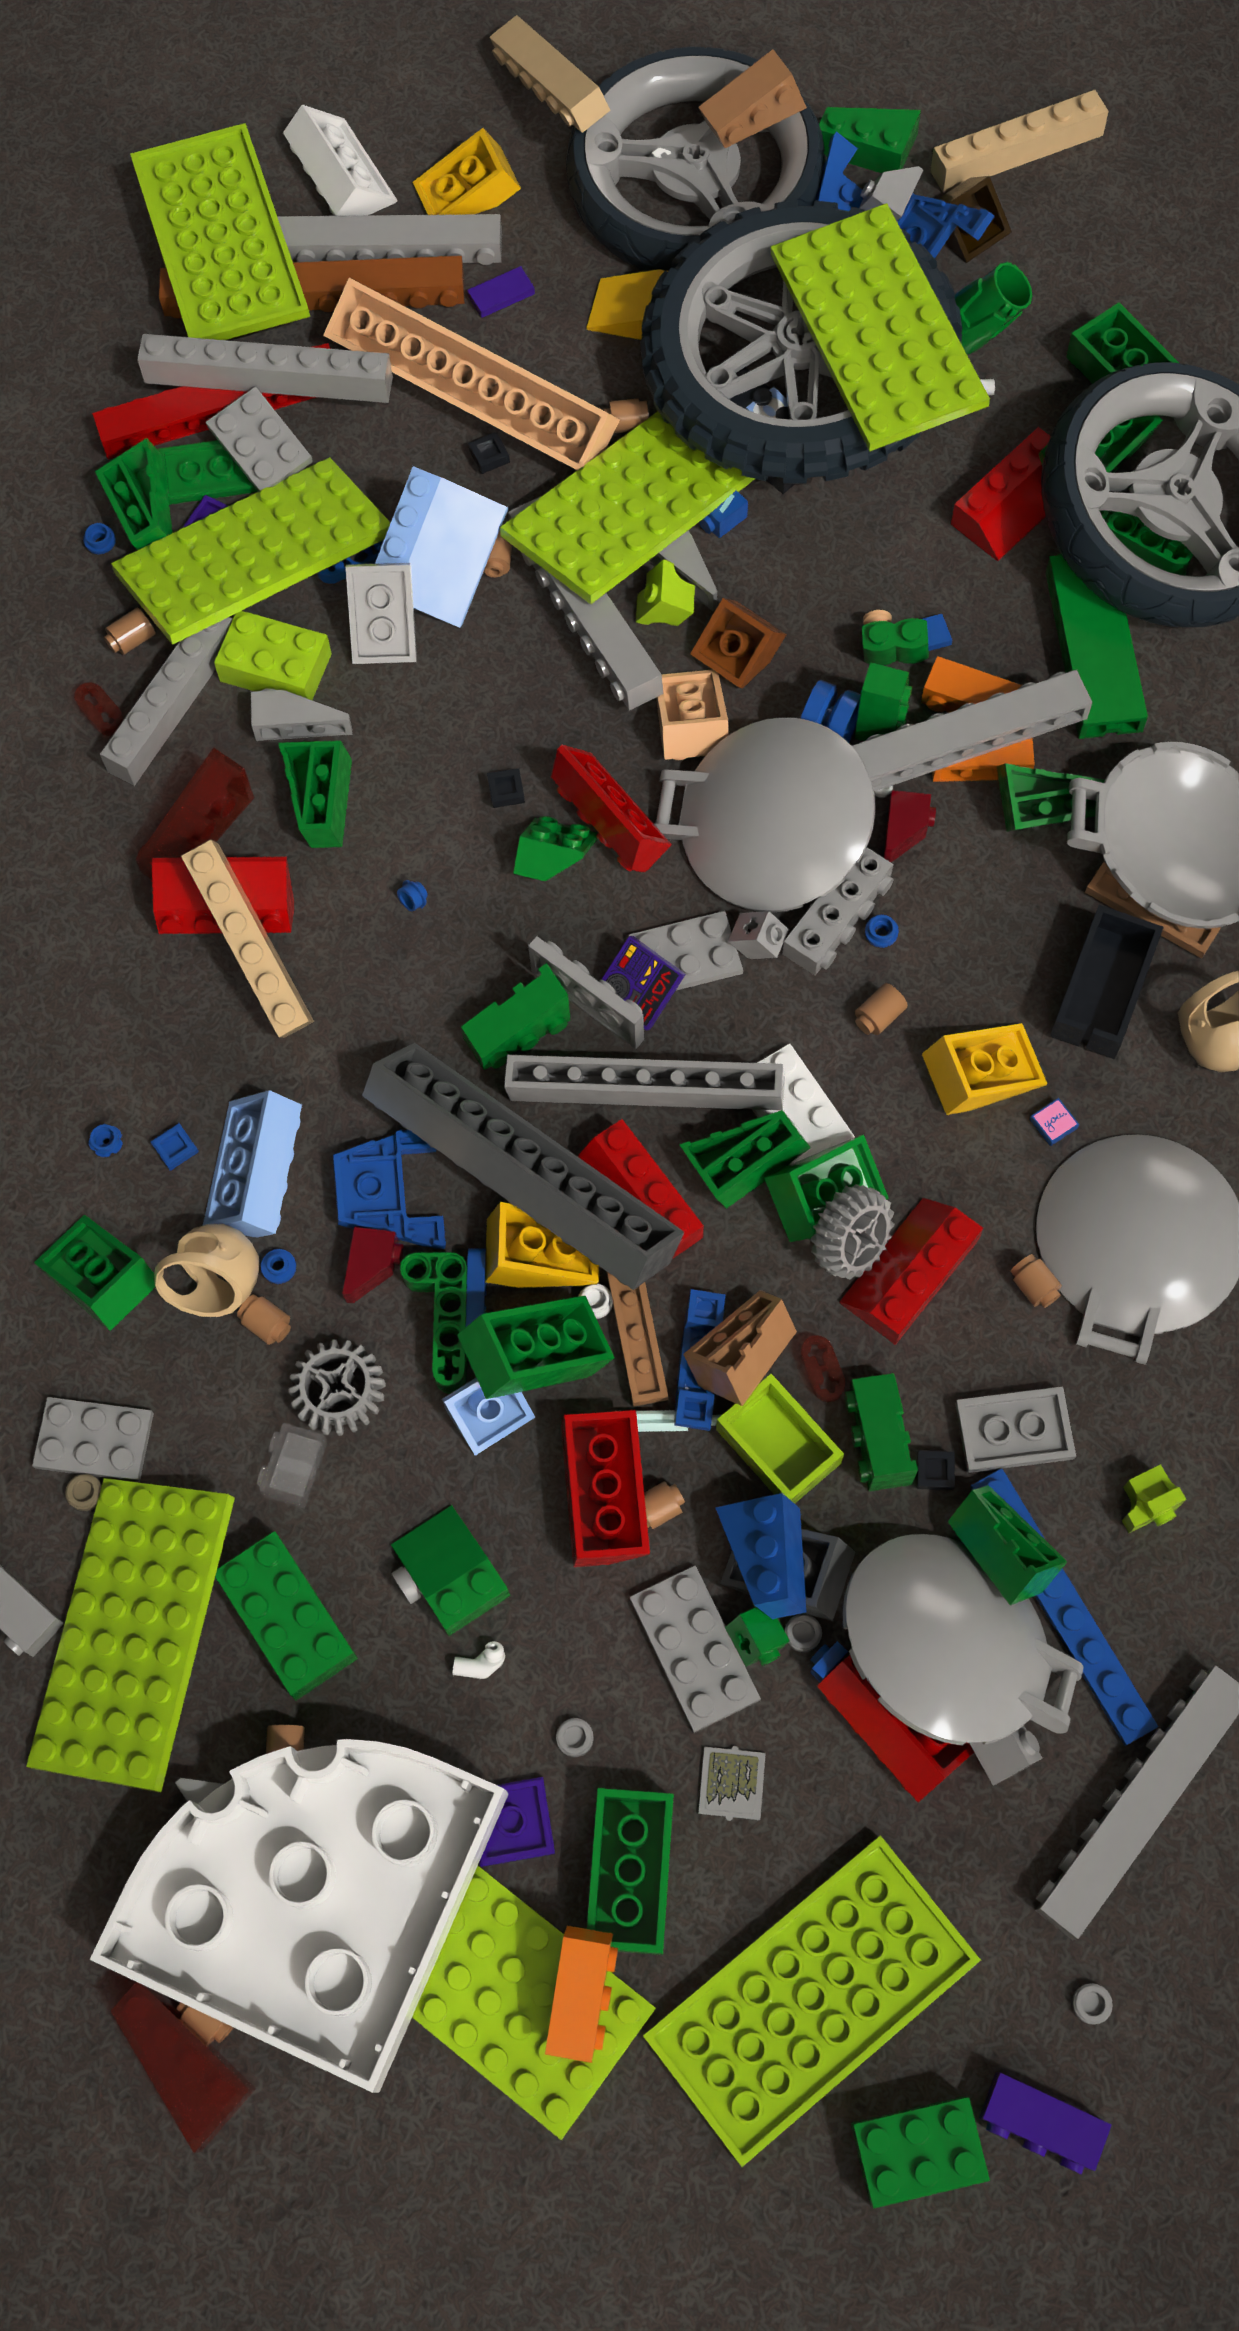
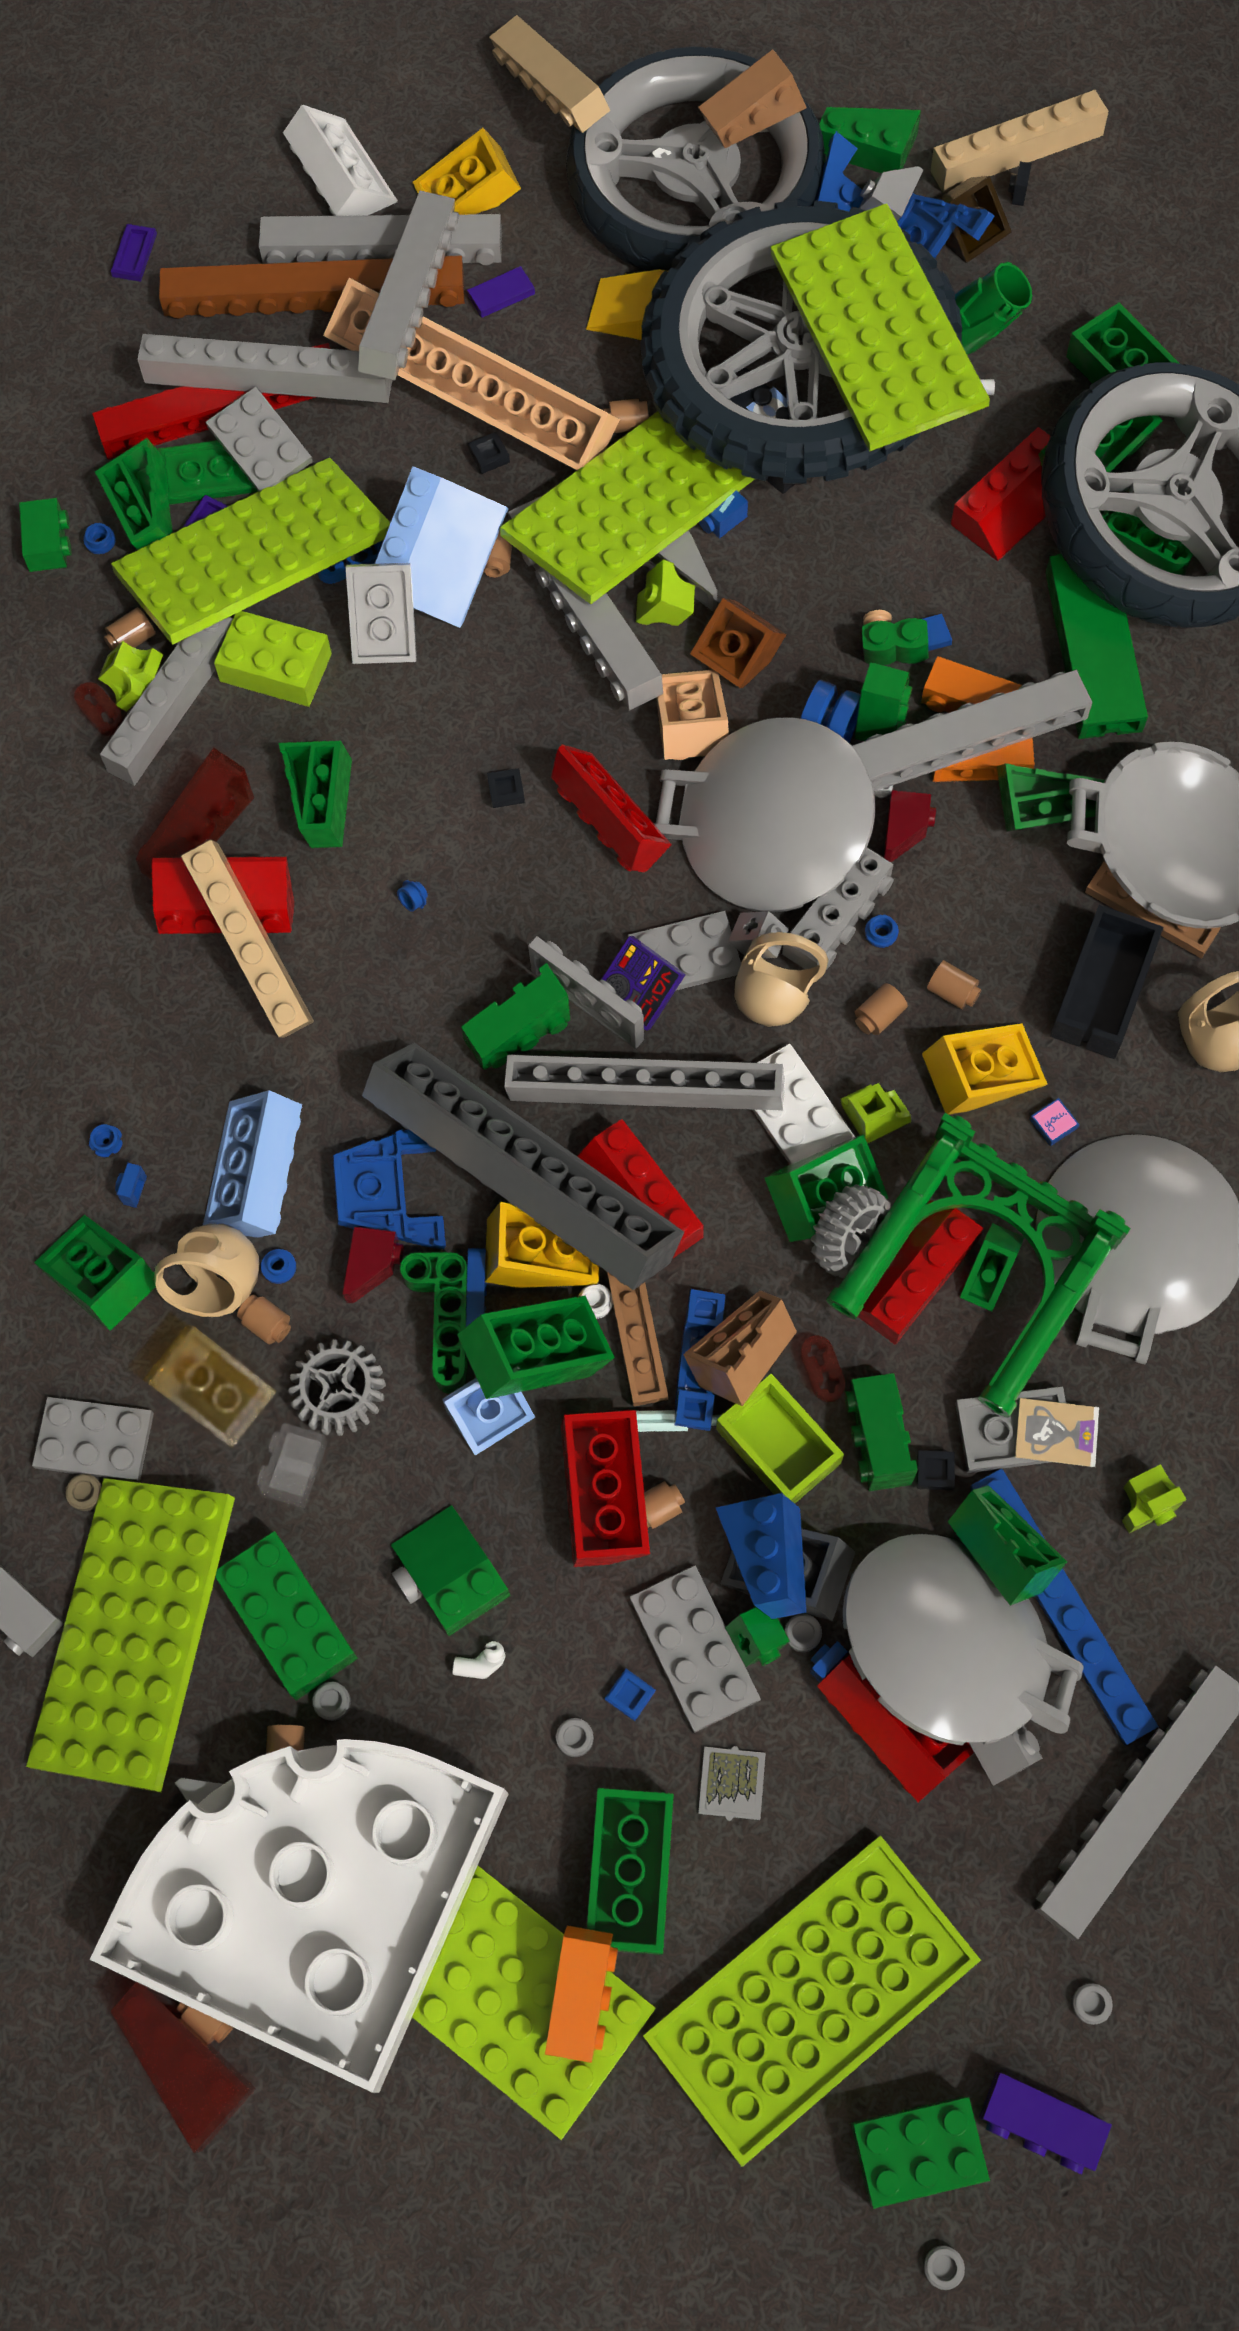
(44, 534): none -> green brick
(129, 672): none -> lime brick
(130, 1184): none -> blue plate
(133, 252): none -> dark purple tile
(174, 1146): blue tile -> none
(209, 1385): none -> clear yellow slope
(219, 235): lime plate -> none
(290, 716): light grey slope -> none
(331, 1701): none -> light grey tile
(407, 286): none -> light grey brick
(522, 1826): dark purple tile -> none
(551, 847): green slope -> none
(630, 1695): none -> blue tile
(740, 1158): green wedge -> none
(773, 993): none -> tan piece
(875, 1111): none -> lime brick
(944, 2267): none -> light grey tile
(954, 985): none -> medium nougat brick
(992, 1267): none -> green slope
(1019, 183): none -> black plate
(1036, 1281): medium nougat brick -> none
(1057, 1302): none -> green arch
(1057, 1432): none -> sticker

